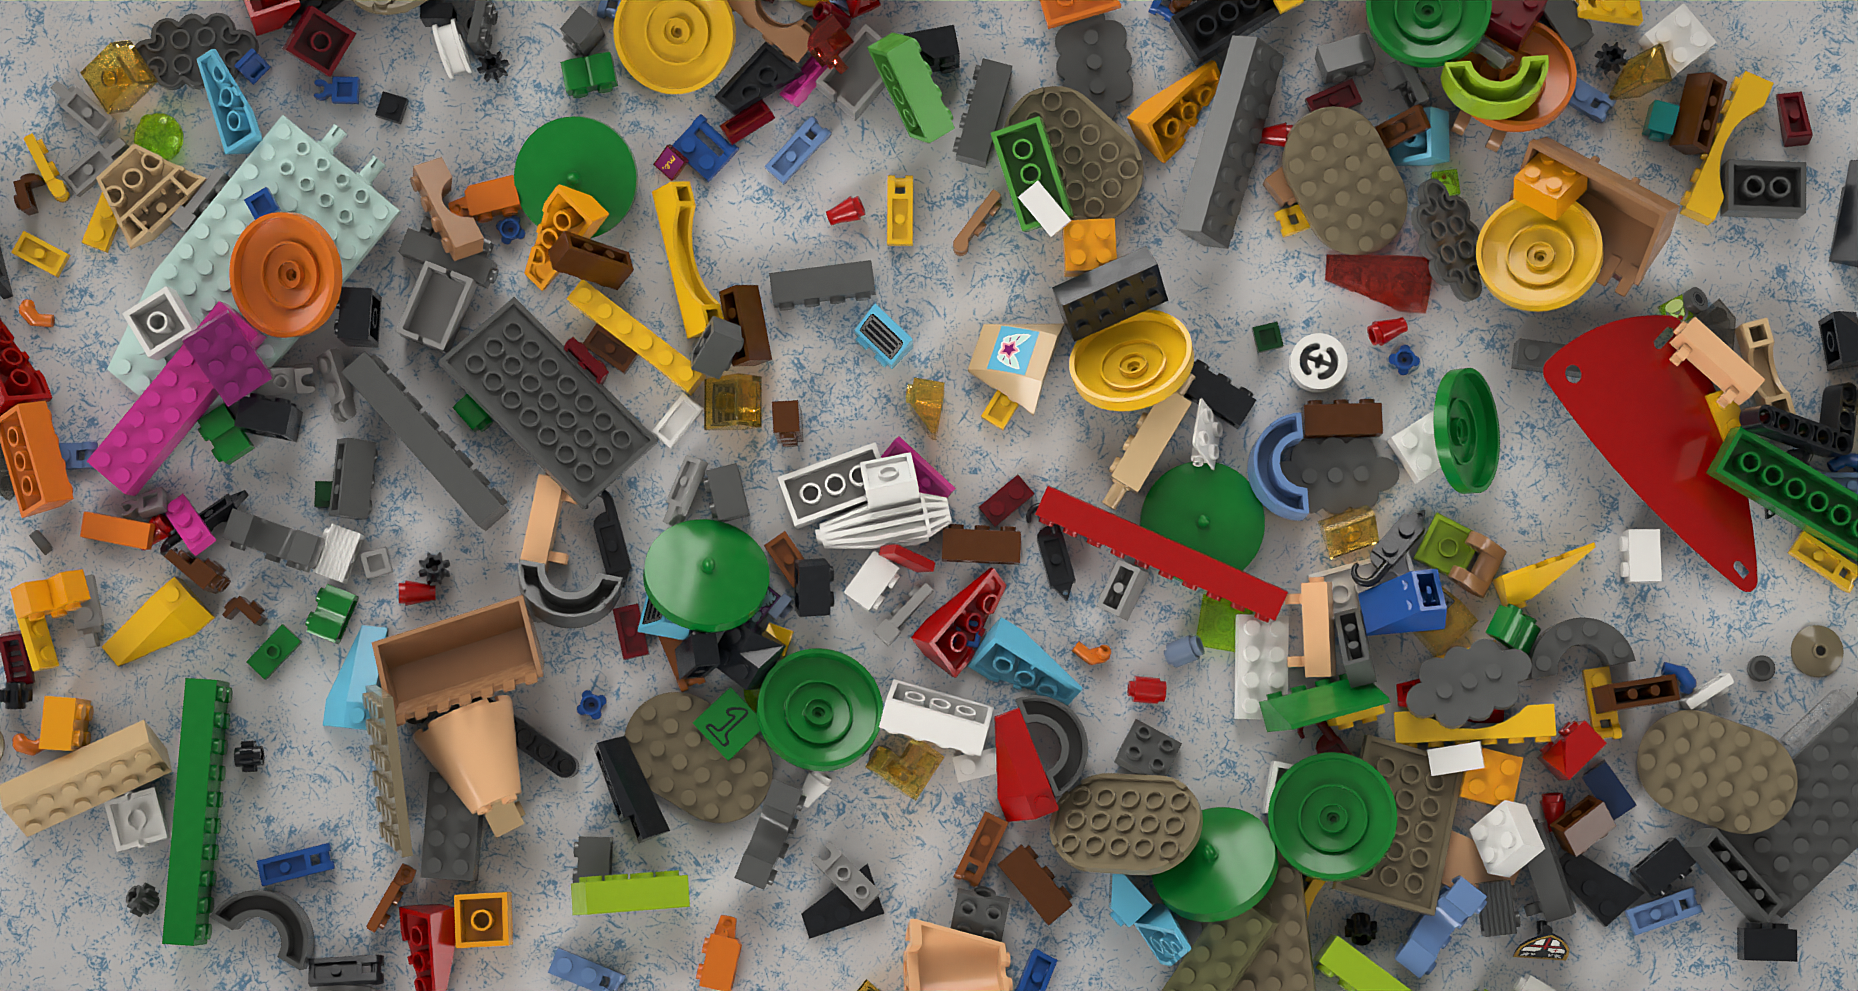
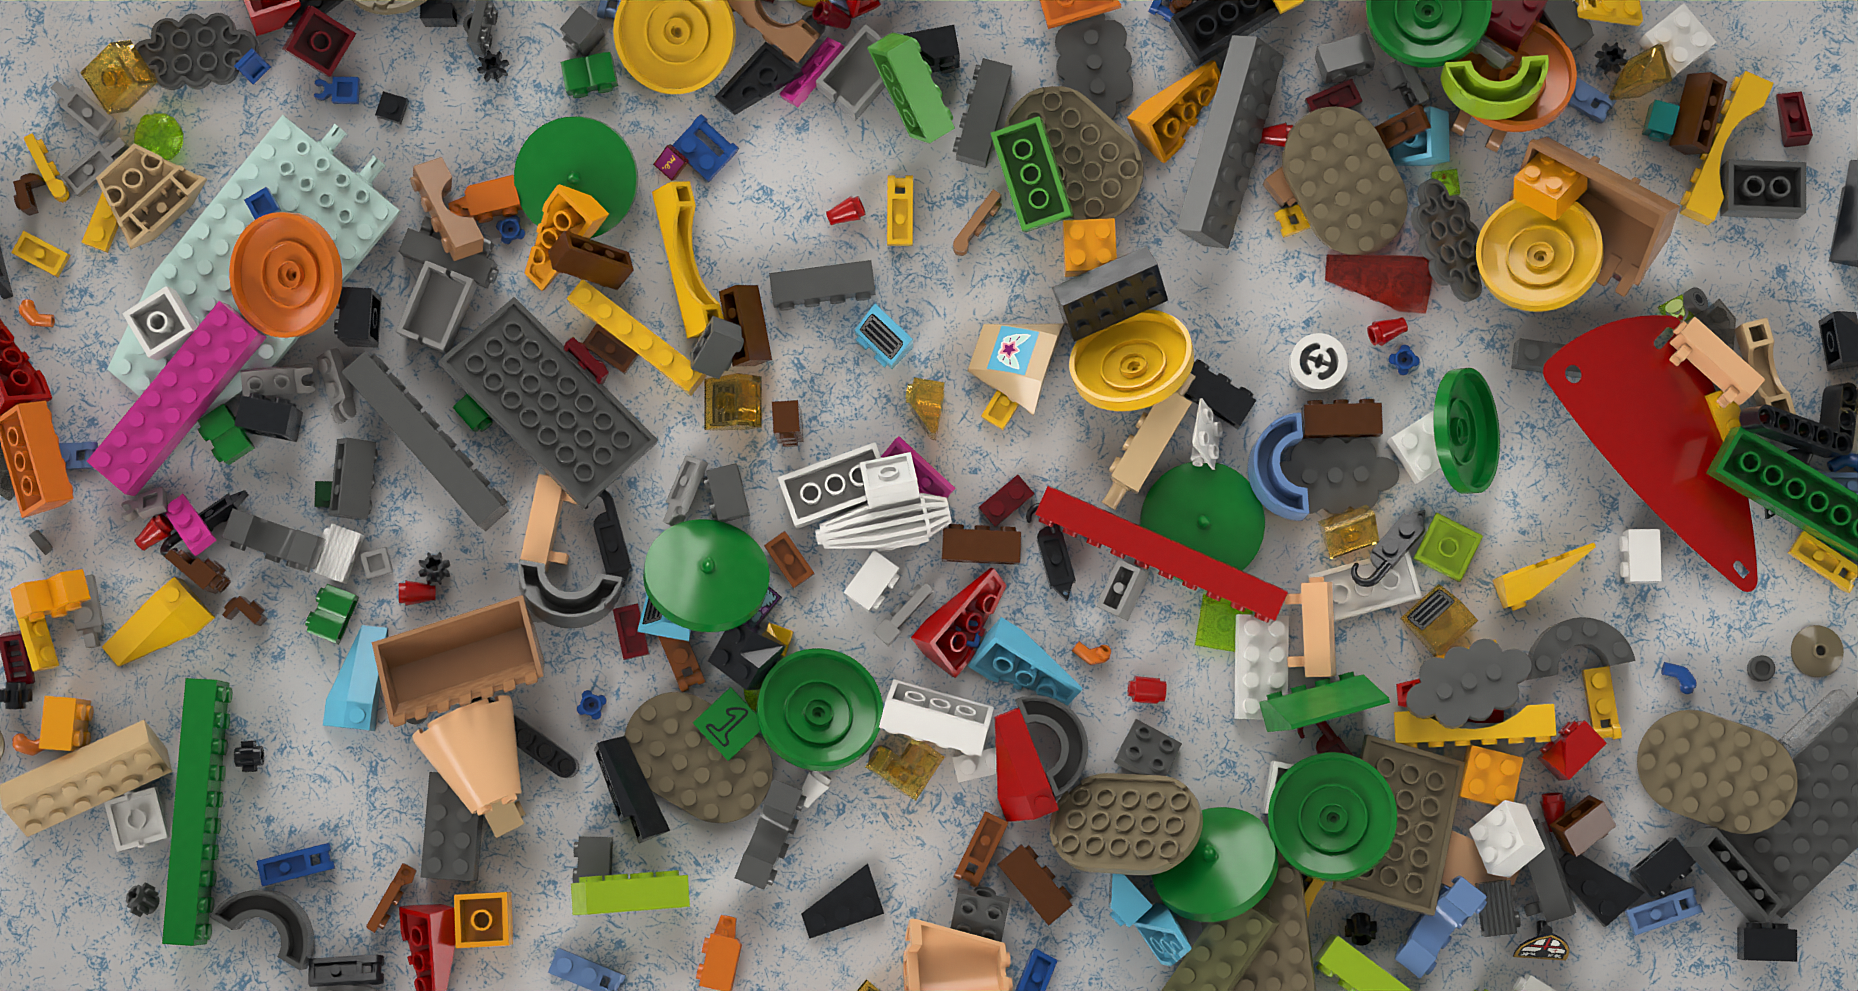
(117, 530): orange tile -> none
(208, 191): light grey plate -> none
(227, 358): magenta brick -> none
(231, 110): medium azure wedge -> none
(274, 652): green plate -> none
(388, 770): dark tan plate -> none
(452, 48): white wheel -> none
(677, 420): white tile -> none
(697, 655): black brick -> none
(747, 122): dark red tile -> none
(781, 607): sand blue plate -> none
(797, 150): medium blue plate -> none
(812, 587): black brick -> none
(827, 42): clear red brick -> none
(847, 878): light grey plate -> none
(907, 558): red tile -> none
(1044, 208): white tile -> none
(1184, 650): sand blue brick -> none
(1267, 337): dark green plate -> none
(1355, 647): dark grey brick -> none
(1366, 716): yellow plate -> none
(1404, 604): blue slope -> none
(1456, 758): white tile -> none
(1485, 568): medium nougat connector -> none
(1513, 629): green brick -> none
(1608, 788): dark blue hinge -> none
(1635, 693): reddish brown brick -> none
(1716, 686): white plate -> none

